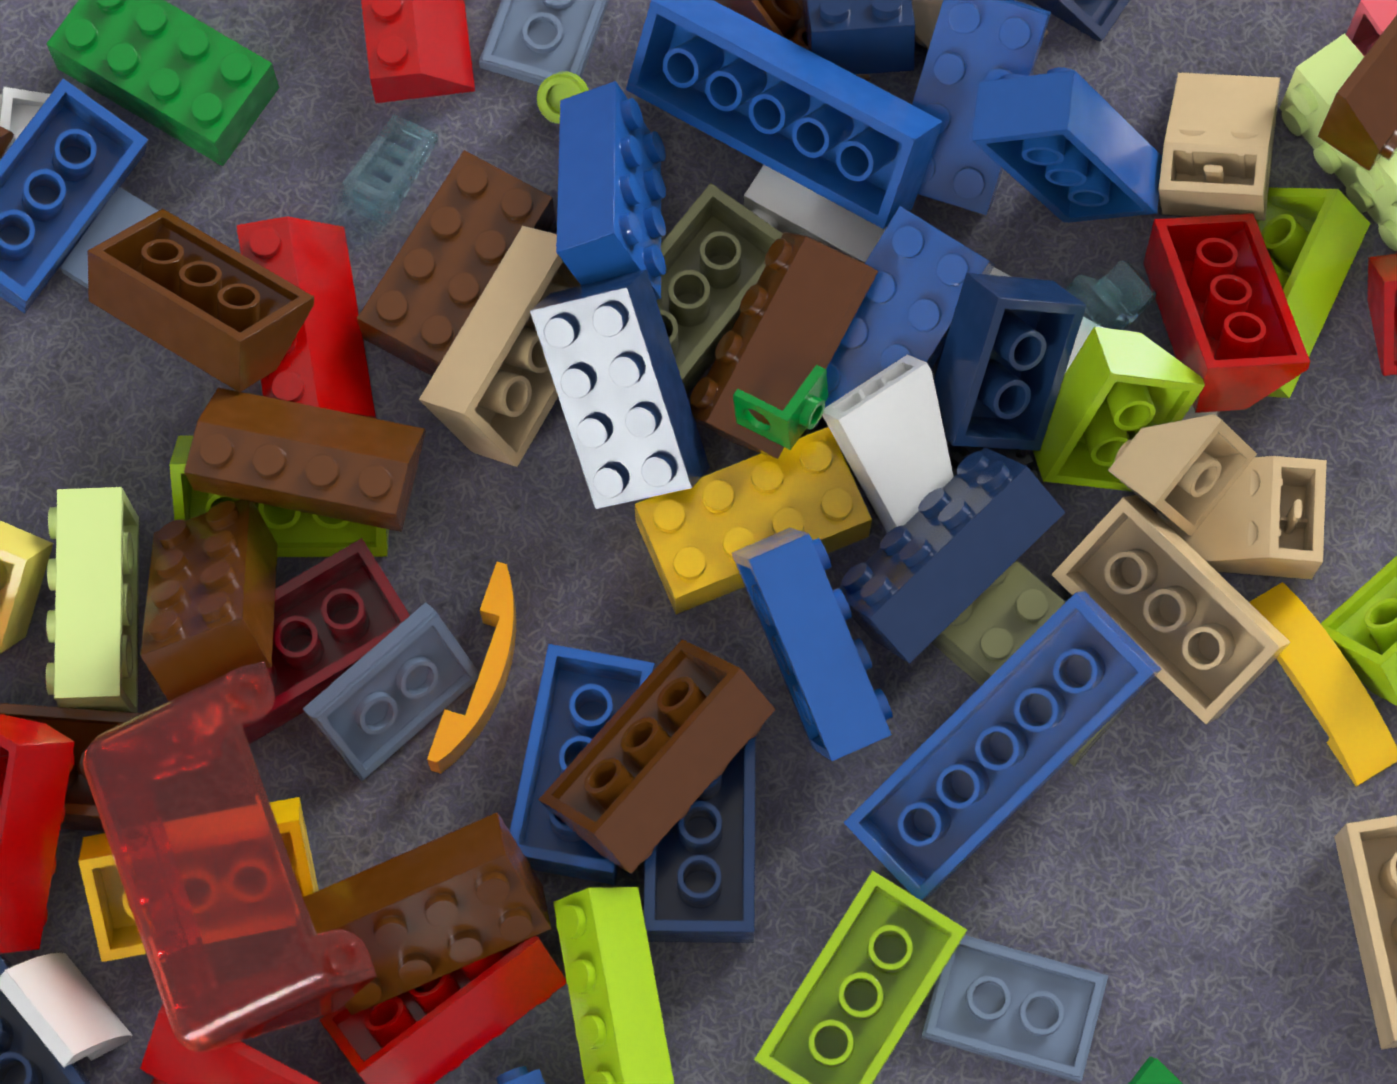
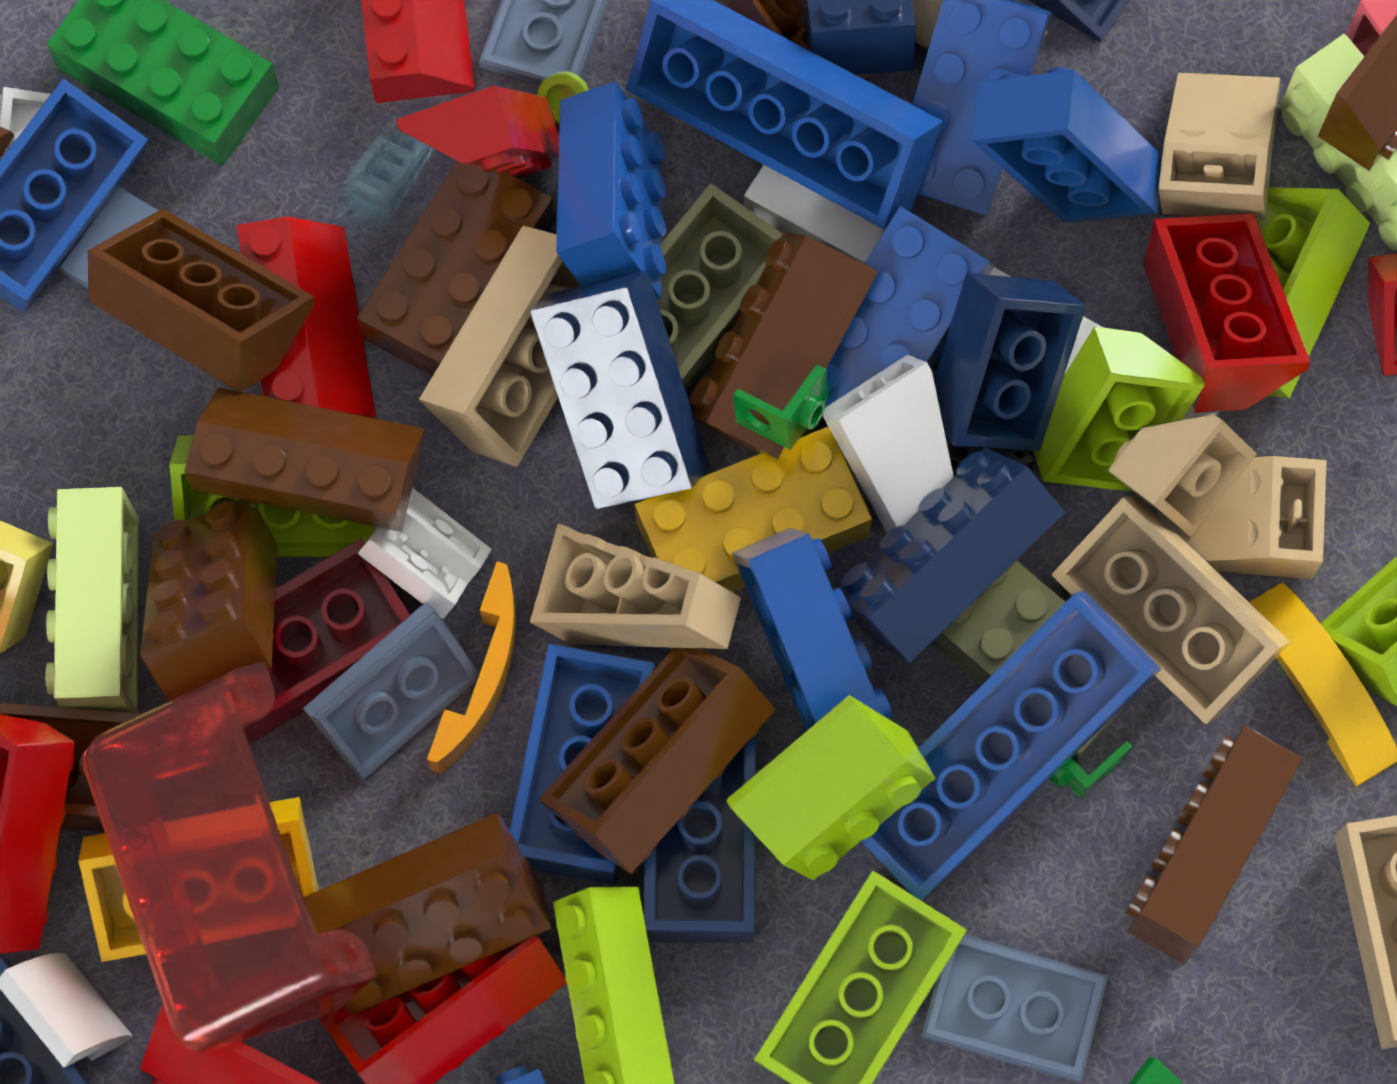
(429, 557): none -> white slope
(490, 130): none -> red slope
(627, 599): none -> tan wedge
(832, 787): none -> lime slope
(1079, 781): none -> green bracket
(1114, 298): clear light blue bracket -> none
(1217, 839): none -> reddish brown brick

